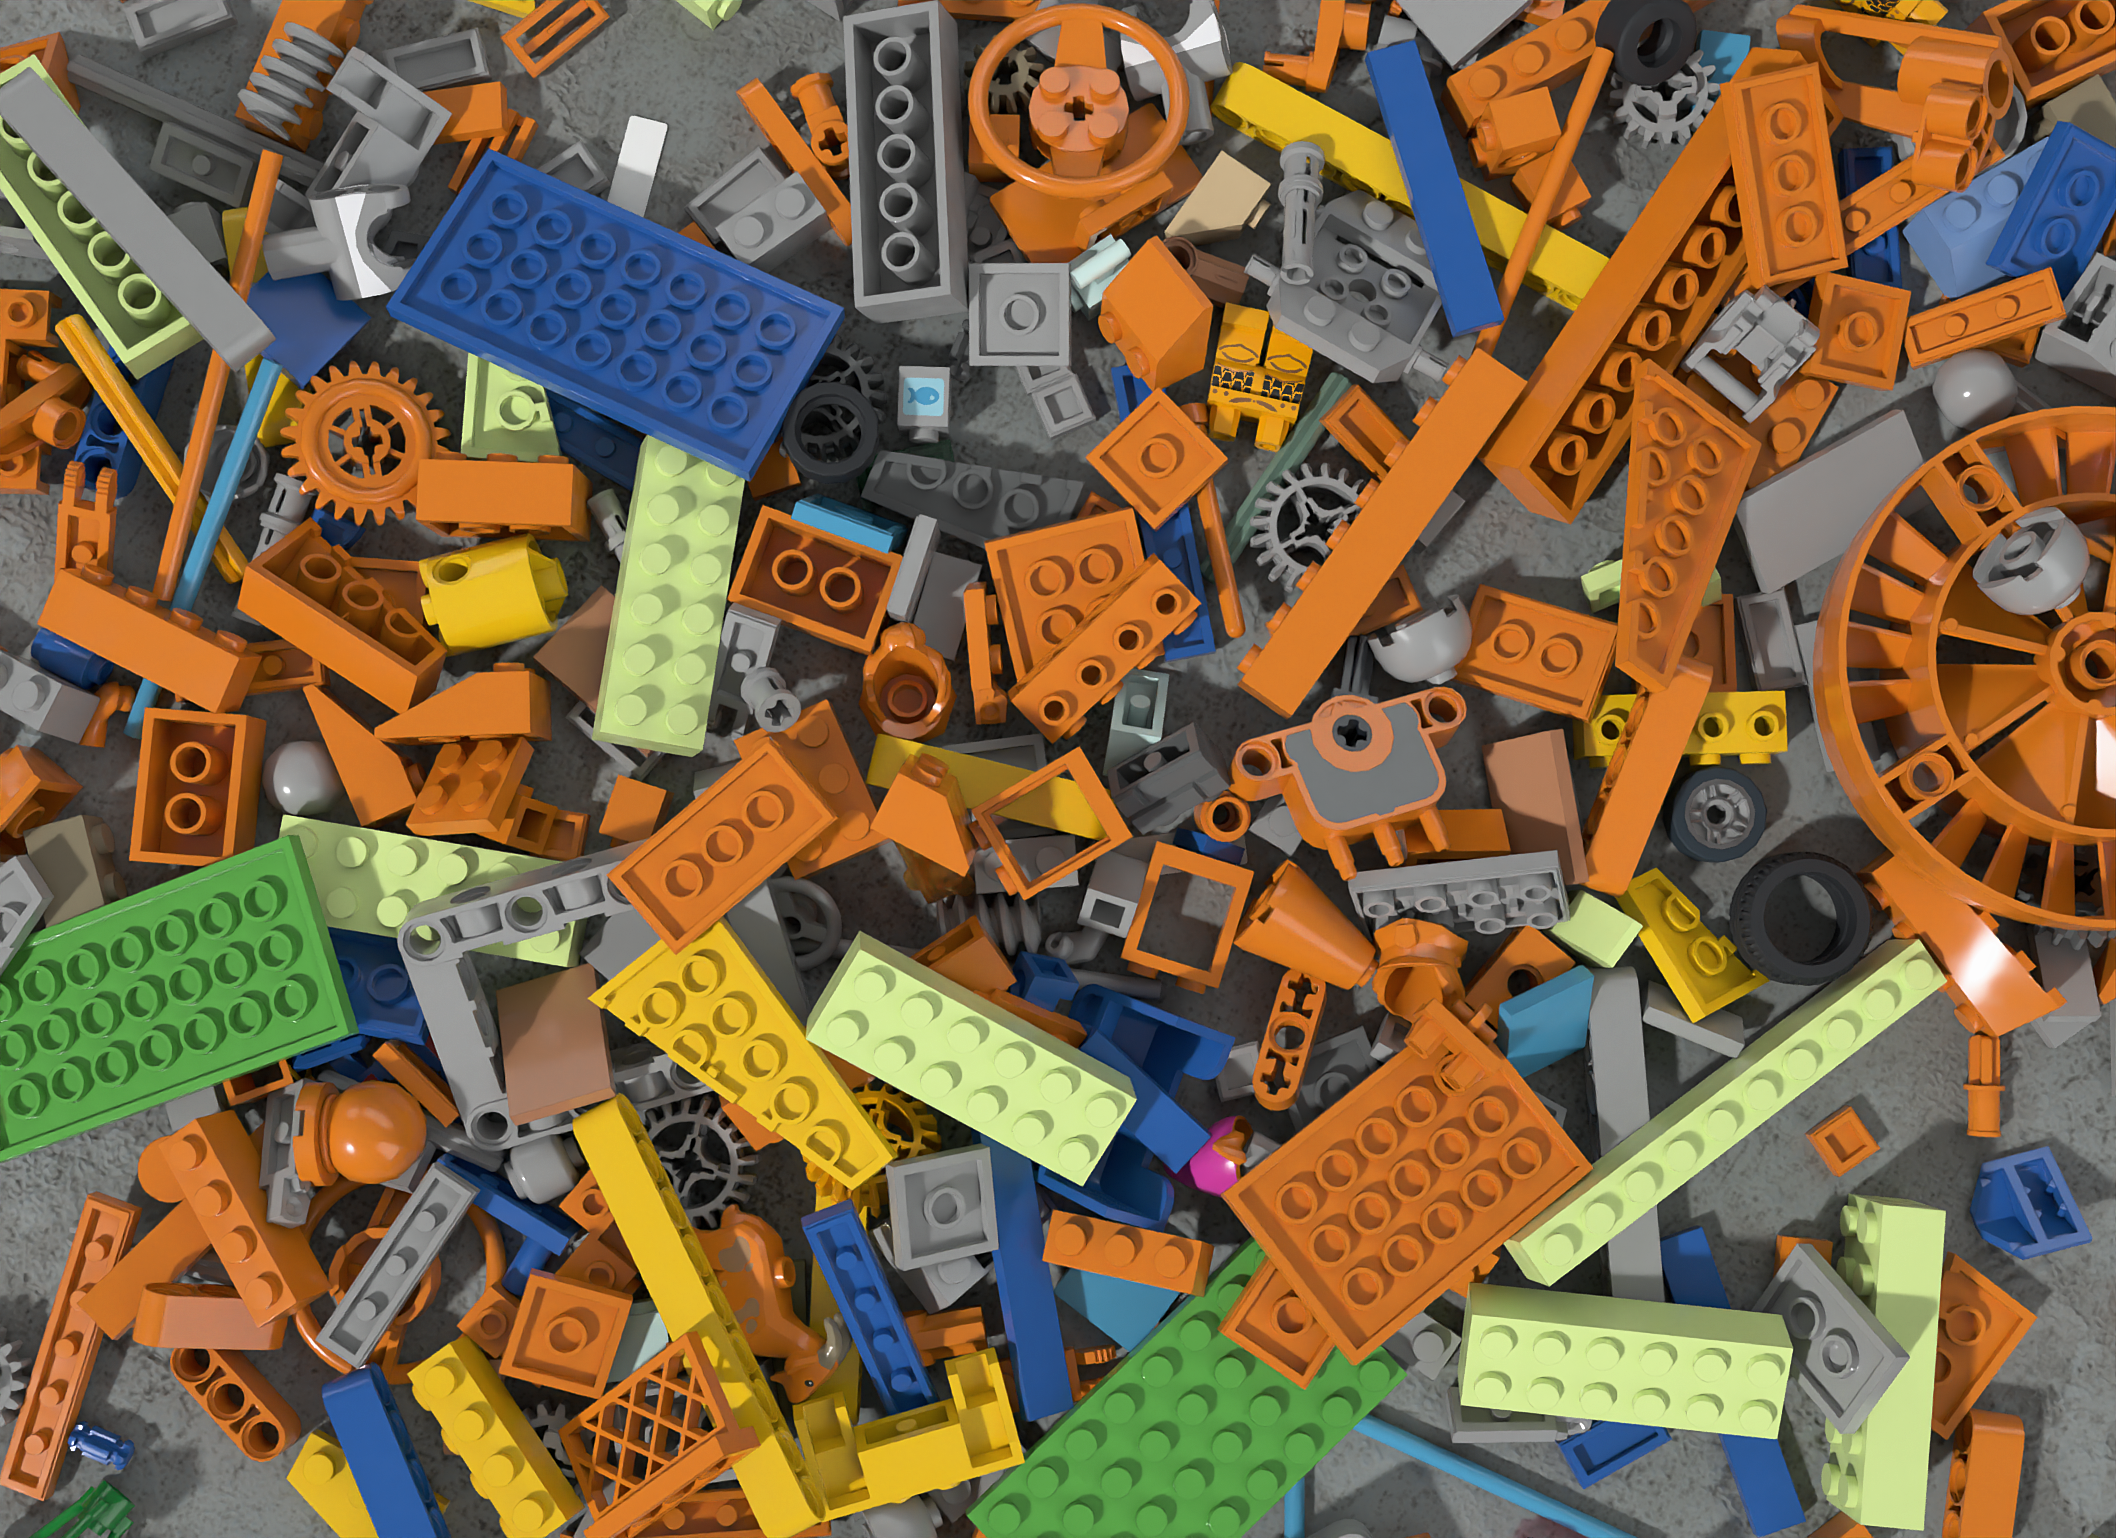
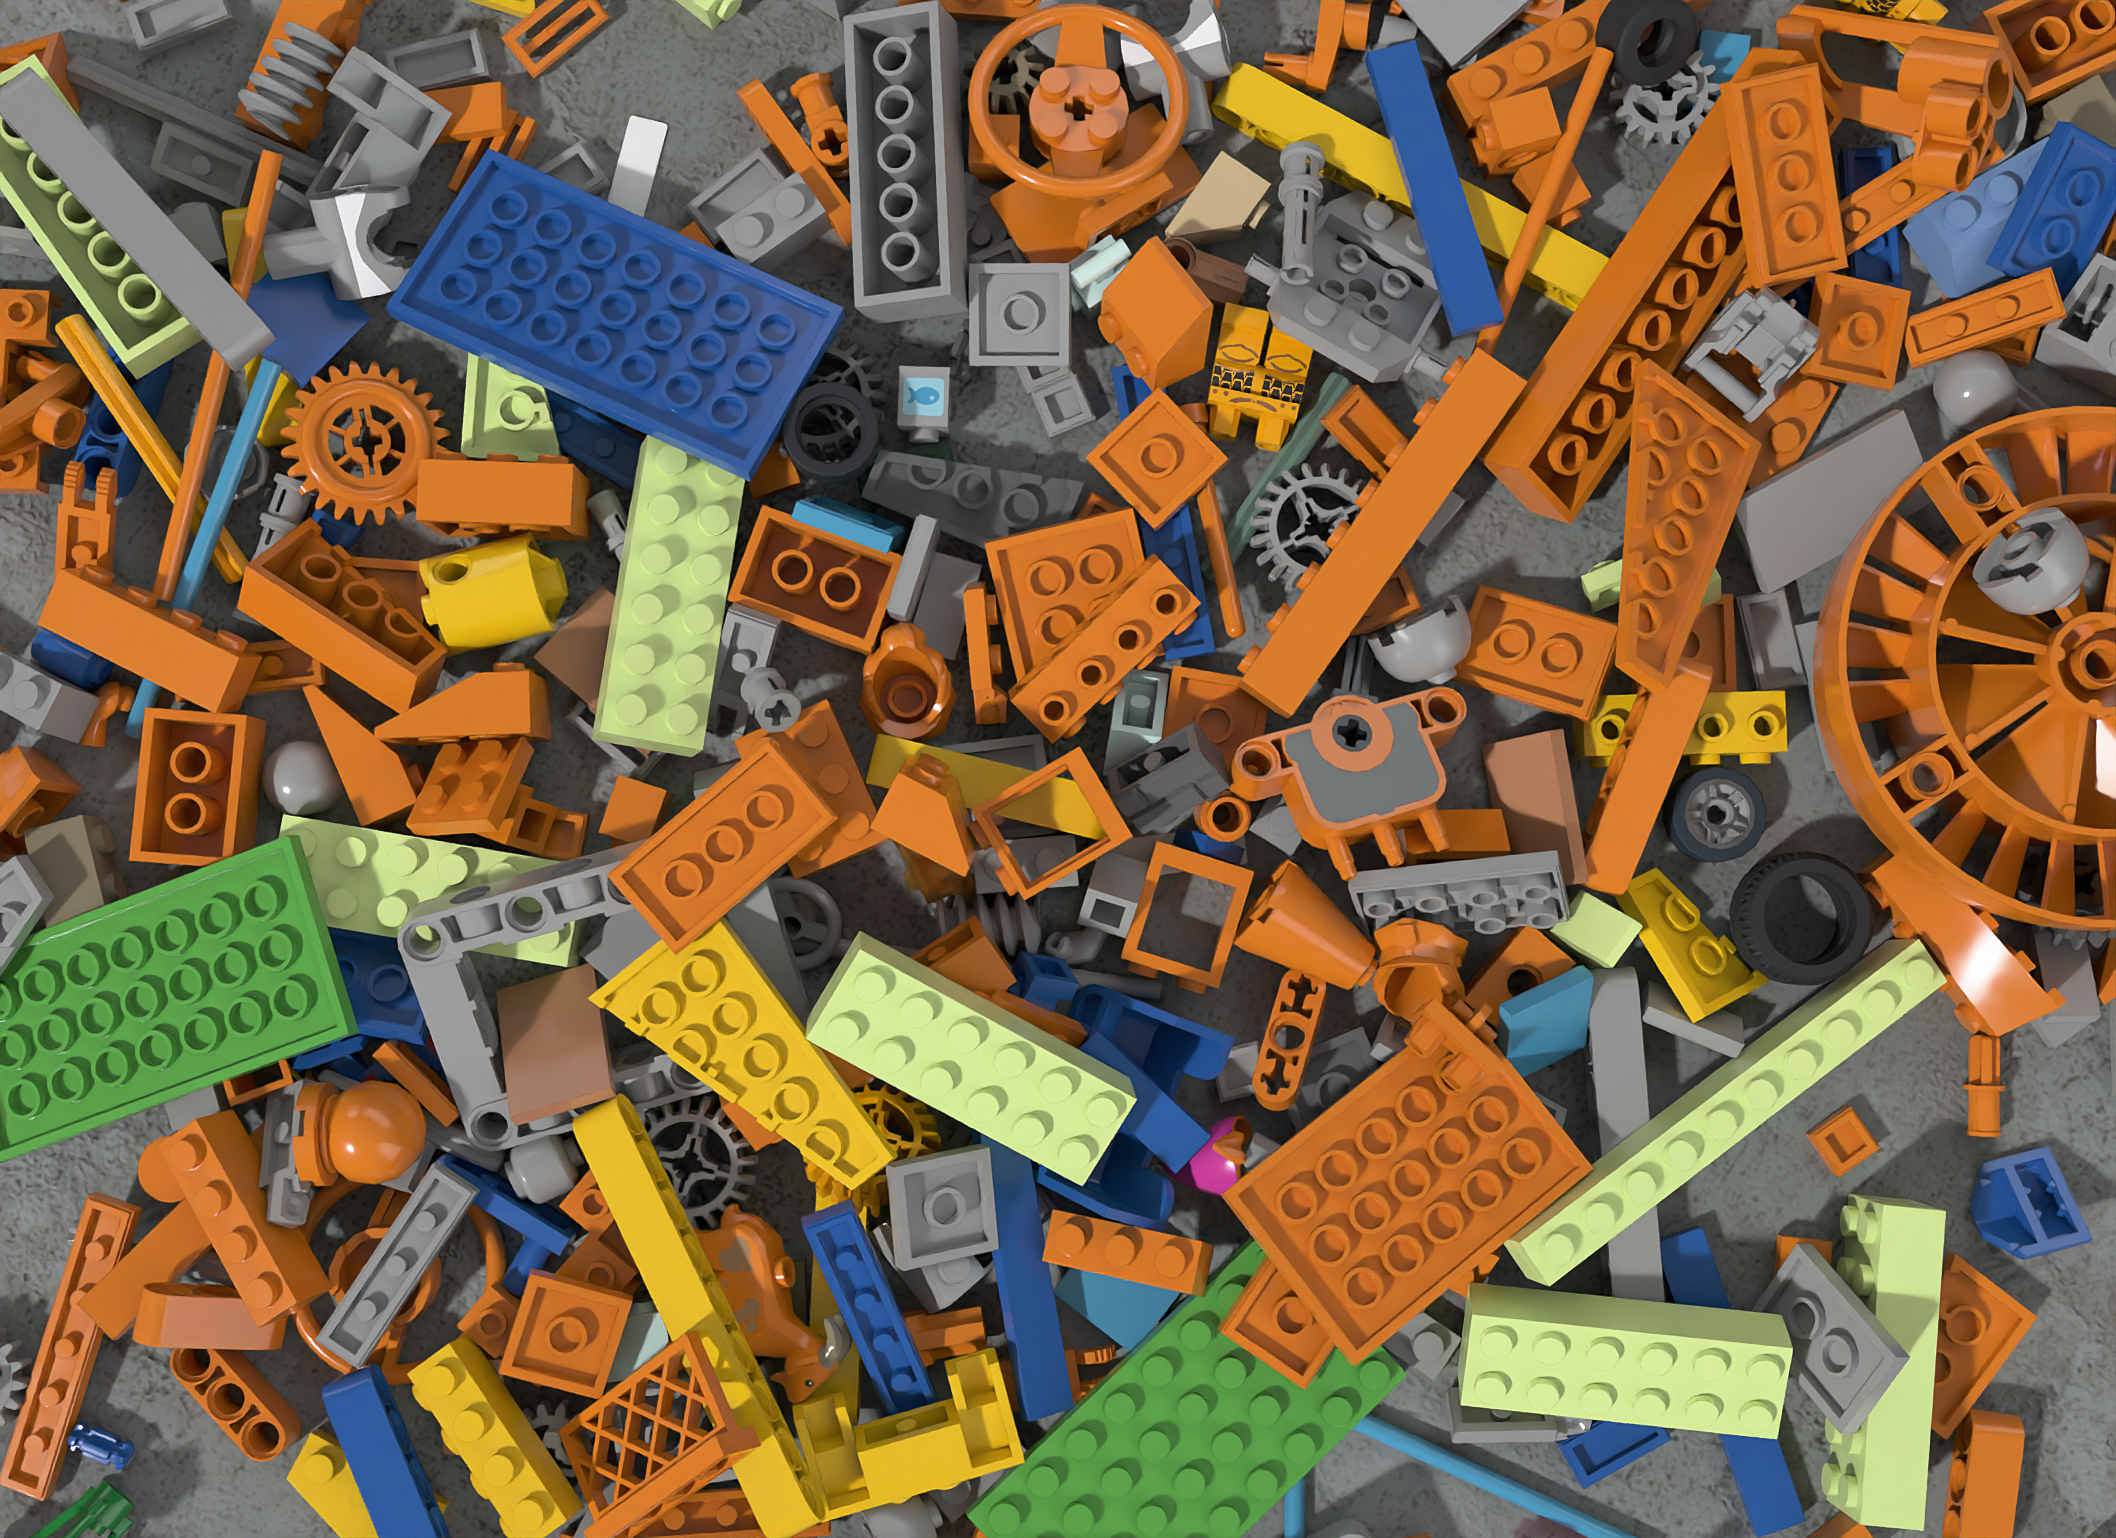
(1217, 706): none -> orange plate

